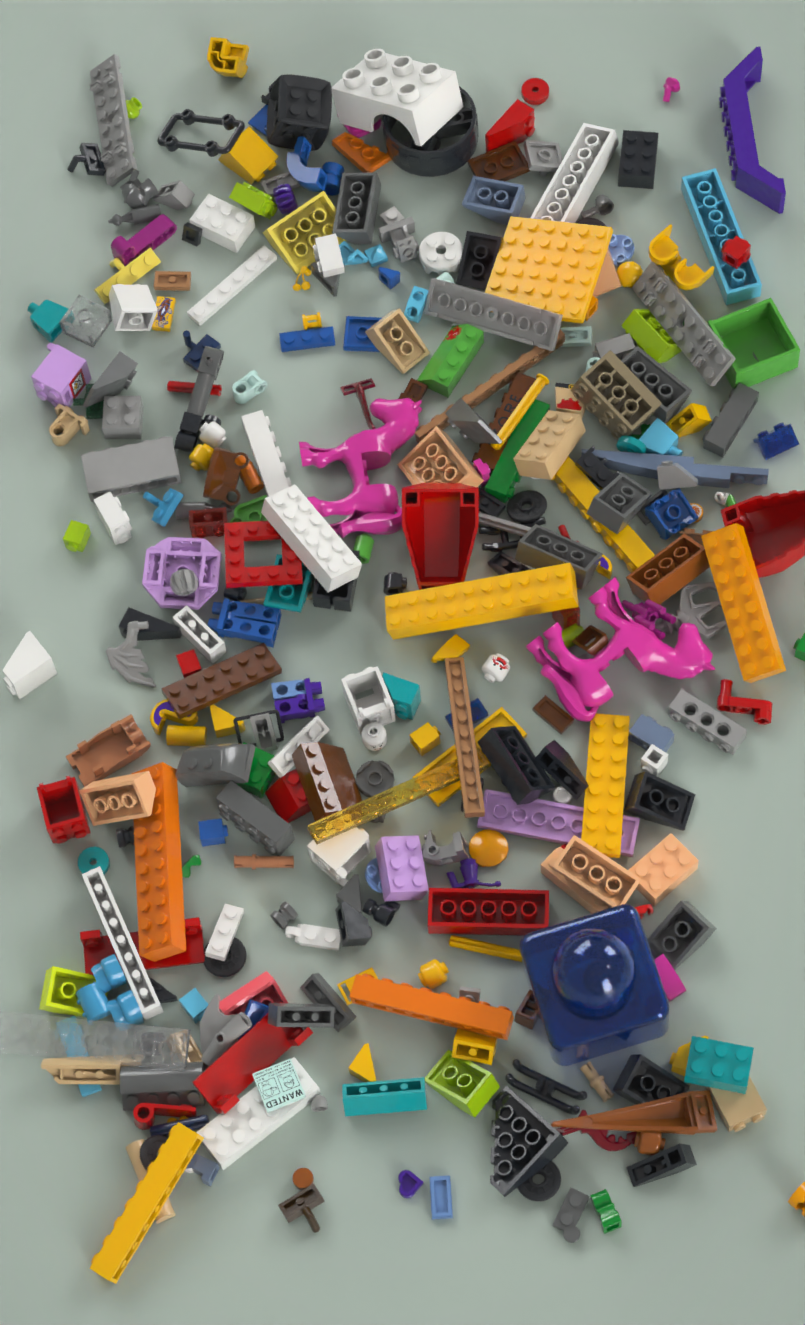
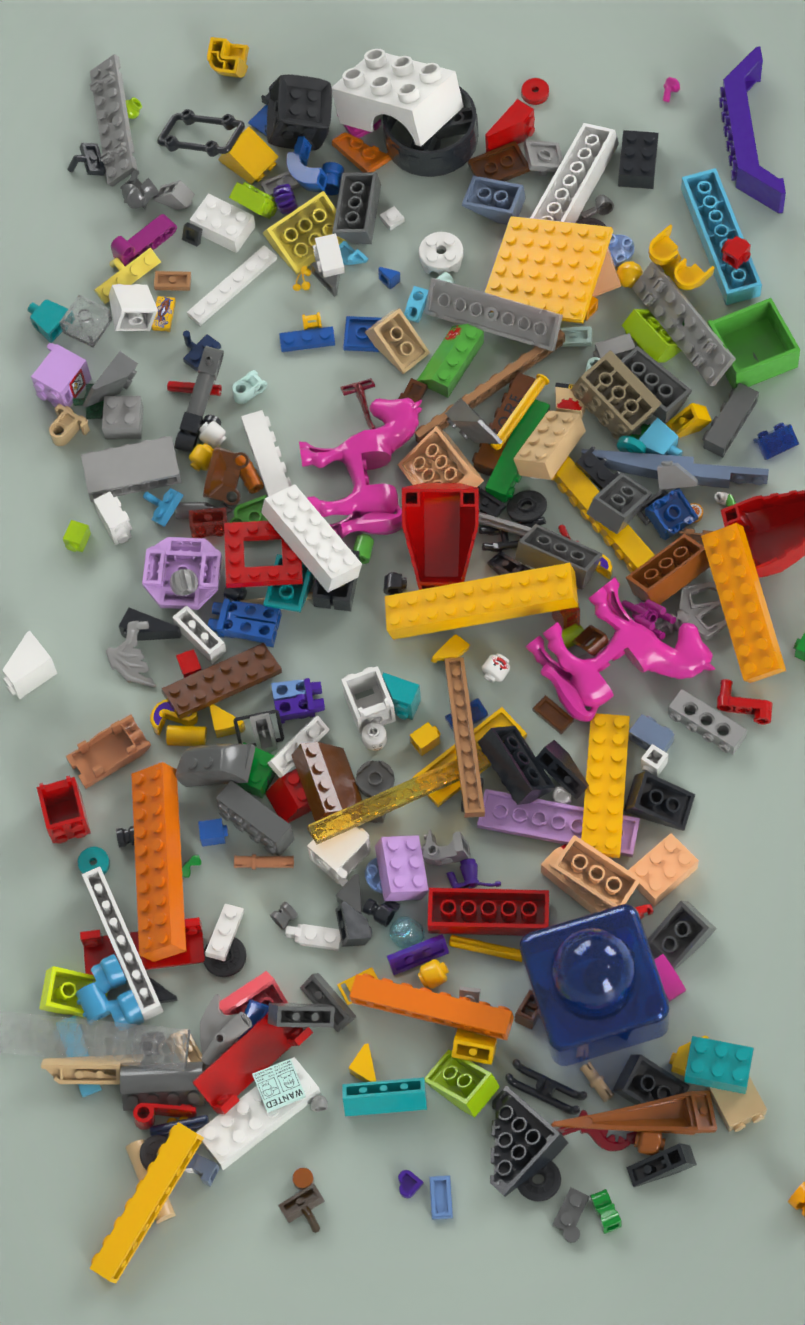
(119, 798): light nougat slope -> none
(137, 215): dark grey wheel -> none
(194, 1005): medium azure brick -> none
(376, 255): medium azure tile -> none
(398, 233): light grey tile -> none
(406, 932): none -> clear light blue hat
(418, 954): none -> dark purple plate
(478, 259): black slope -> none
(483, 470): dark pink plate -> none
(488, 848): light orange dish -> none

